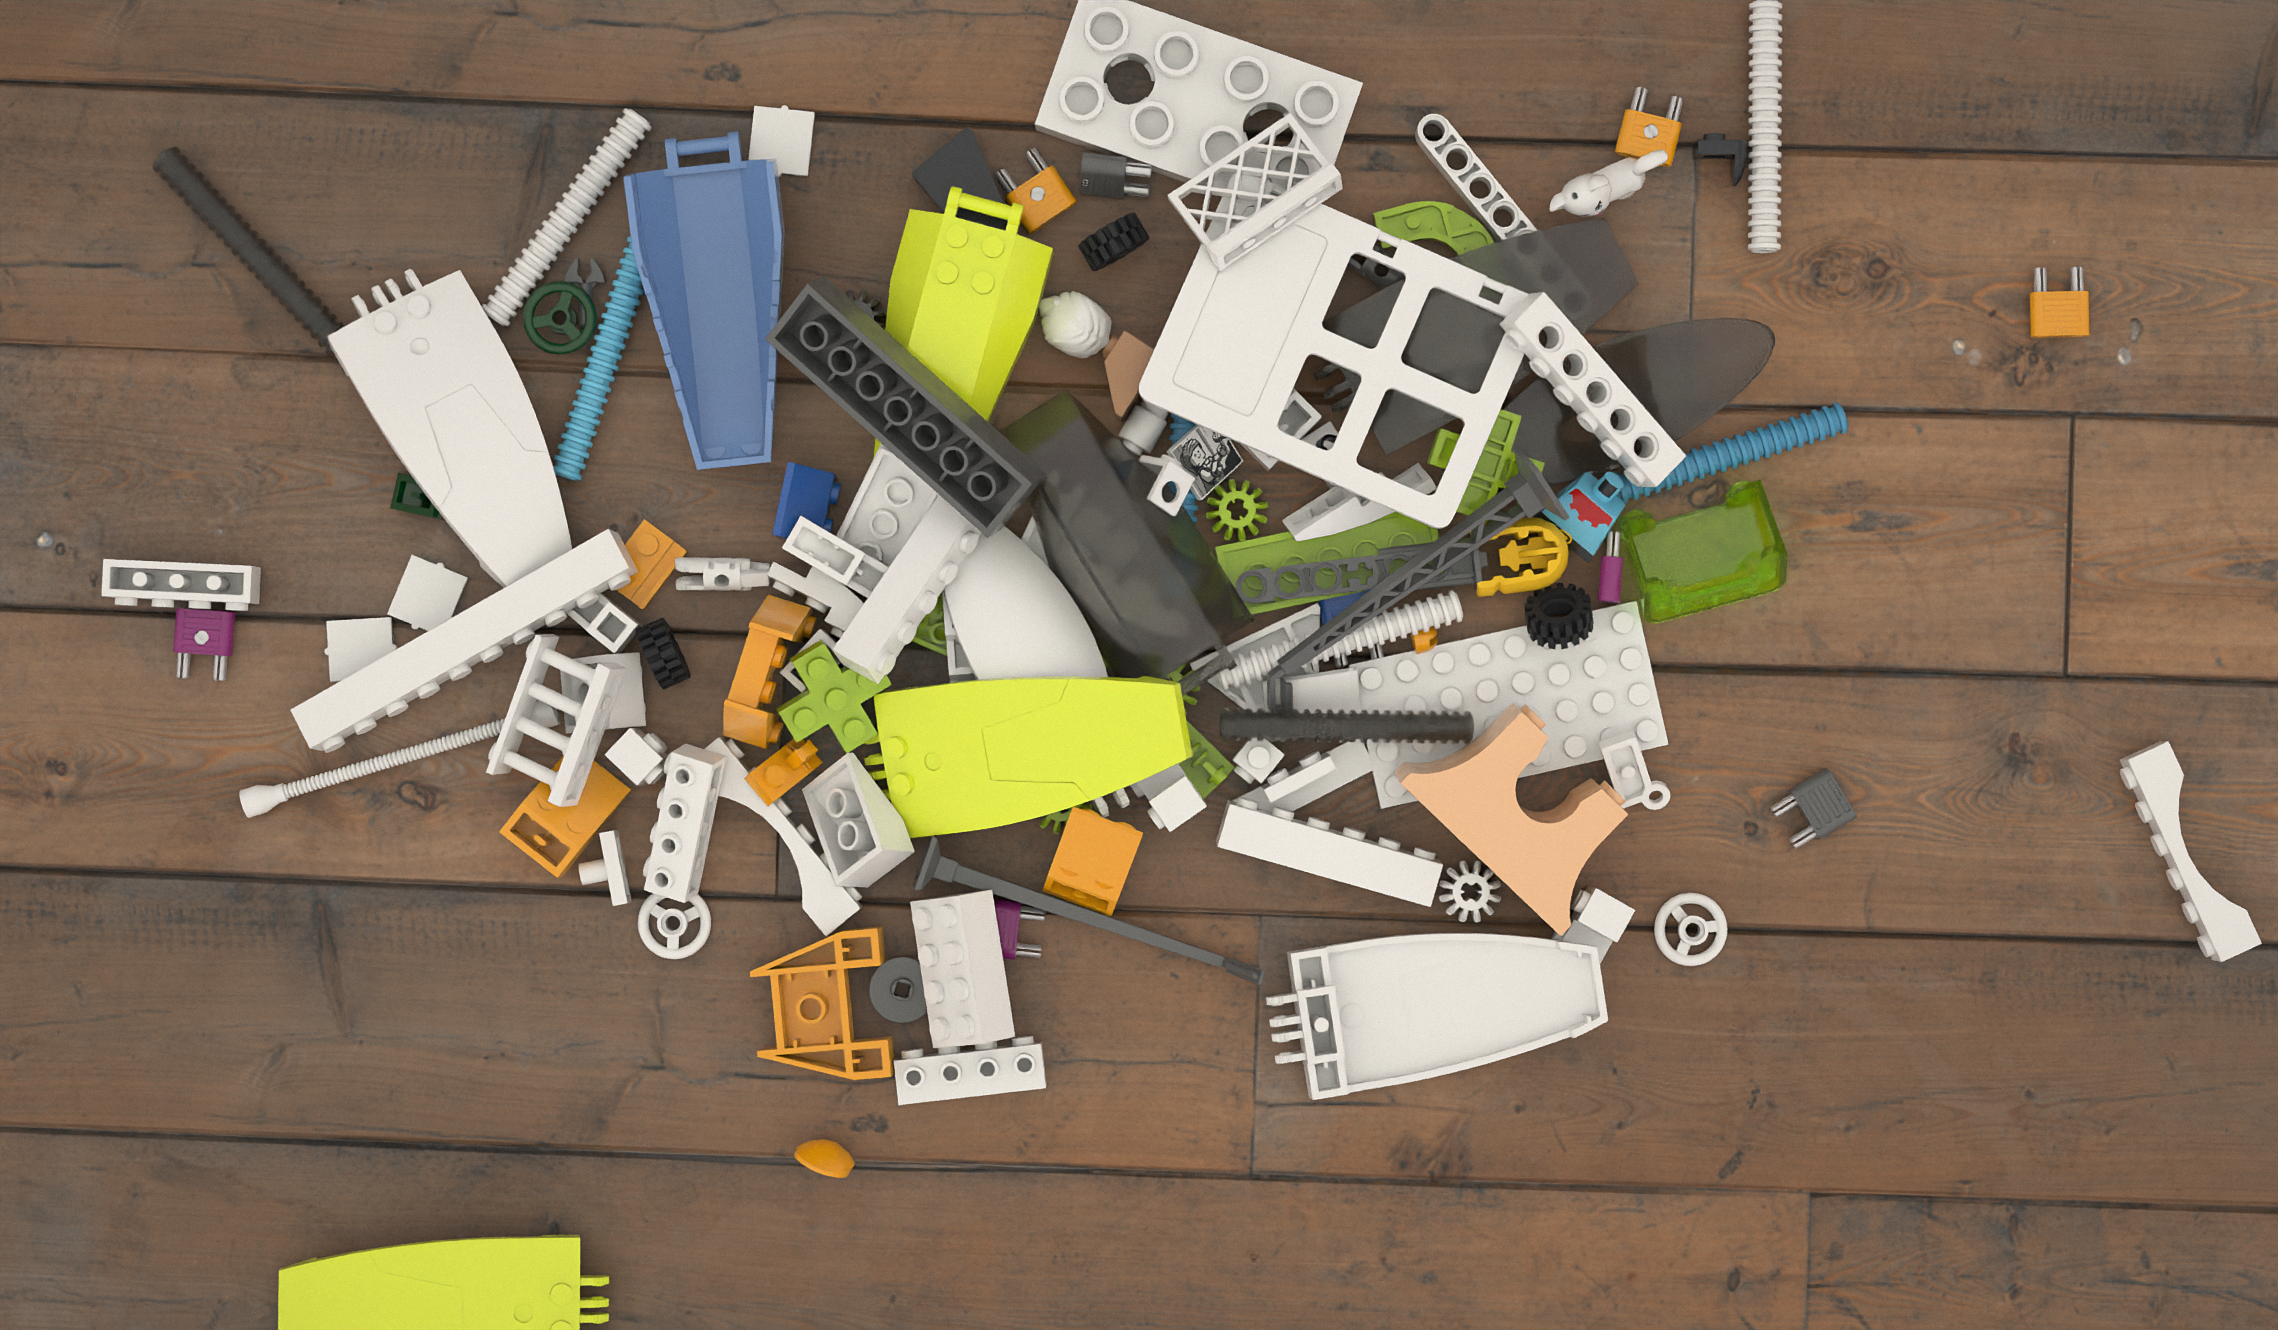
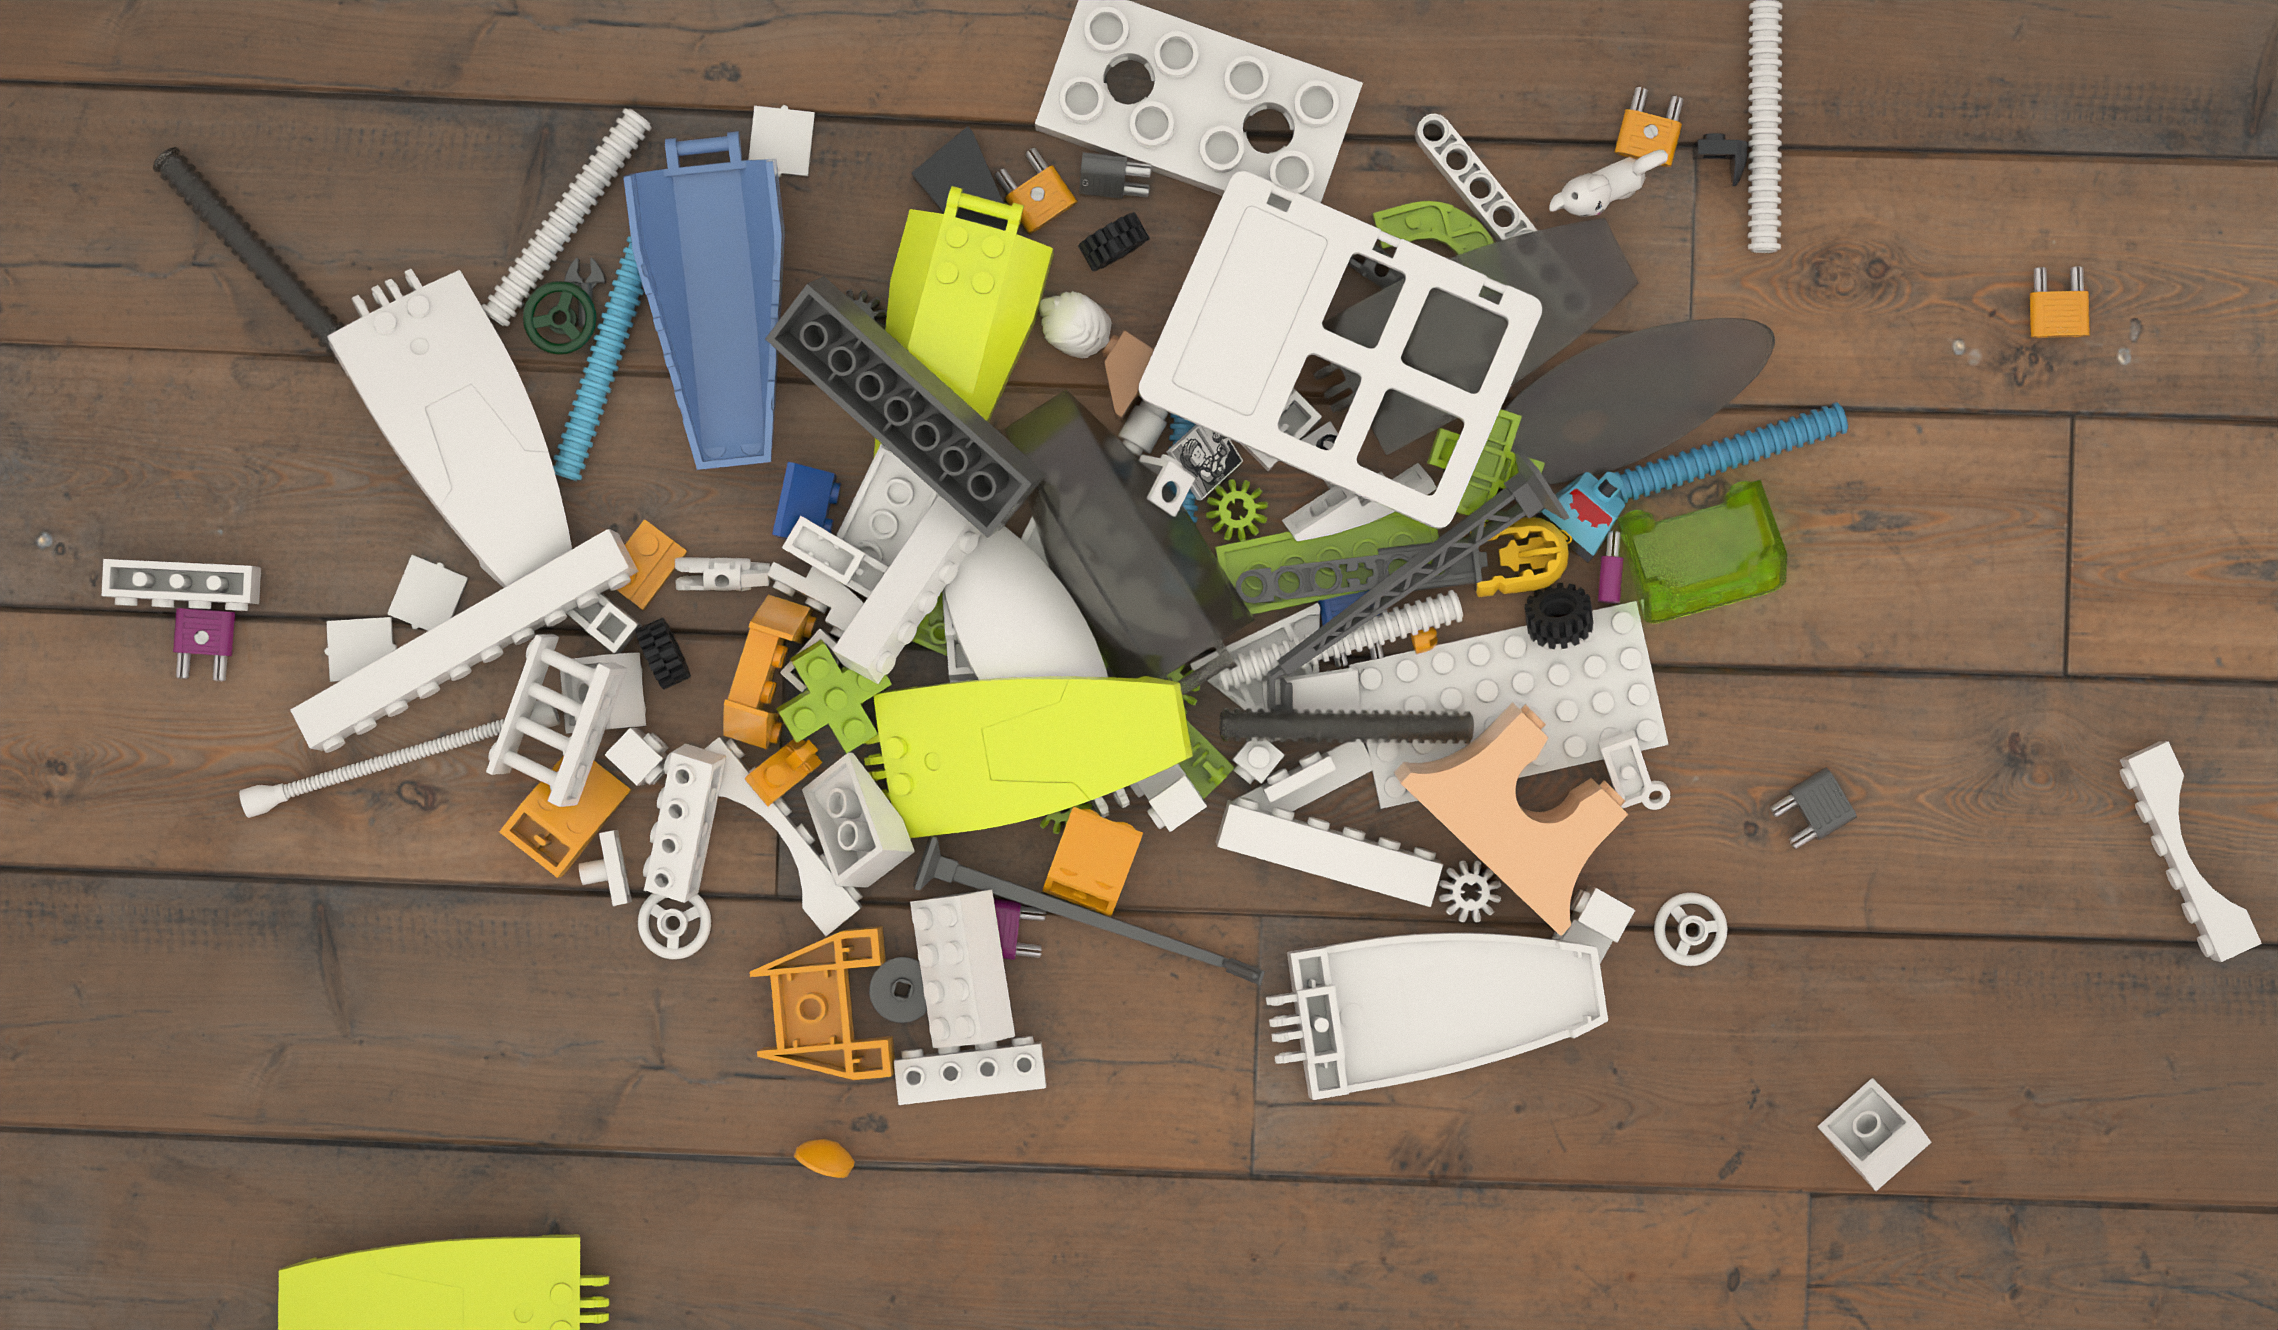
(411, 499): dark green slope -> none
(1272, 217): white fence -> none
(1658, 451): white brick -> none
(1874, 1134): none -> white slope

